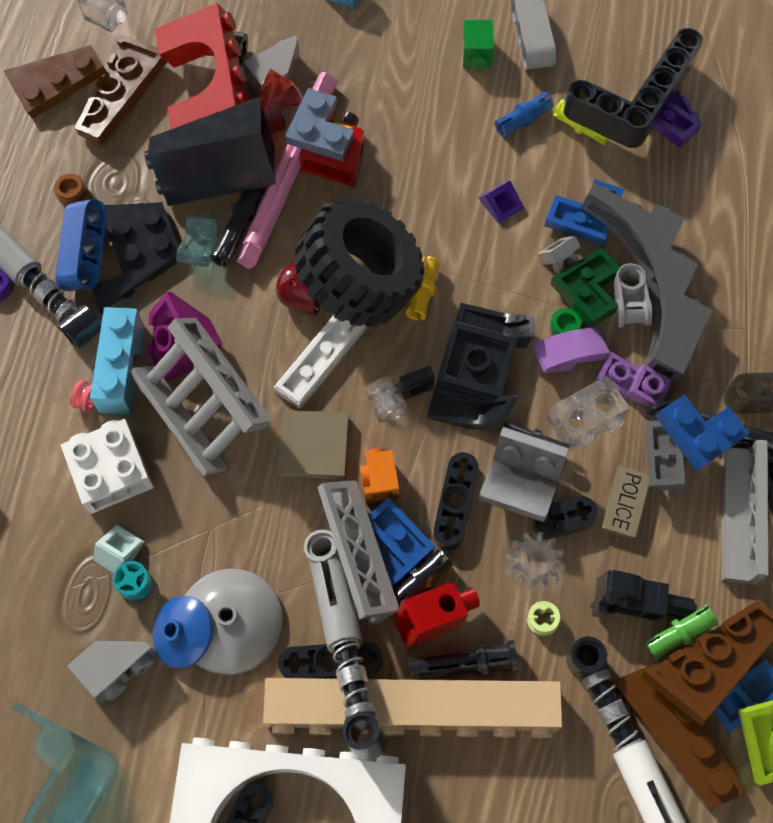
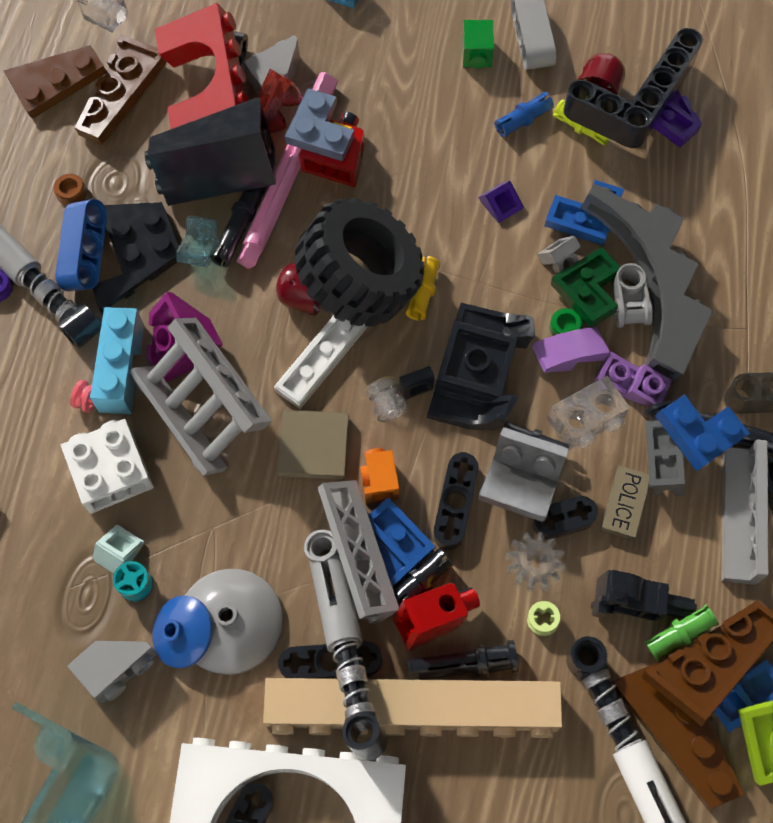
(604, 71): none -> dark red helmet

